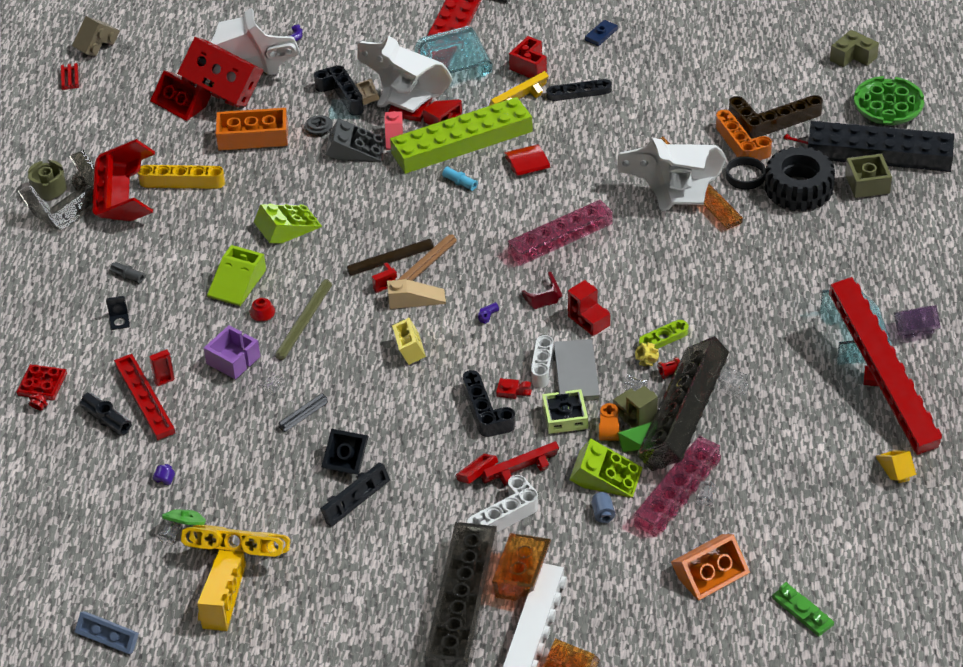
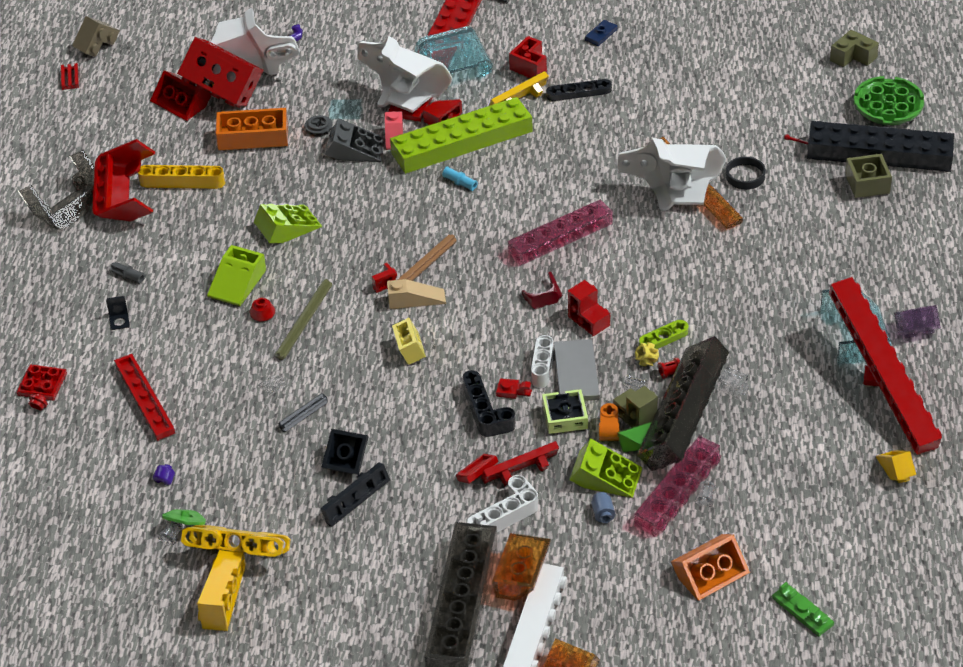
(47, 179): olive brick -> none
(105, 413): black piece -> none
(106, 632): sand blue plate -> none
(162, 367): red tile -> none
(232, 352): medium lavender piece -> none
(339, 80): black beam -> none
(368, 91): tan plate -> none
(389, 257): dark brown axle -> none
(485, 312): dark purple arm -> none
(527, 160): red slope -> none
(738, 138): orange beam -> none
(776, 118): dark brown beam -> none
(799, 193): black tyre -> none

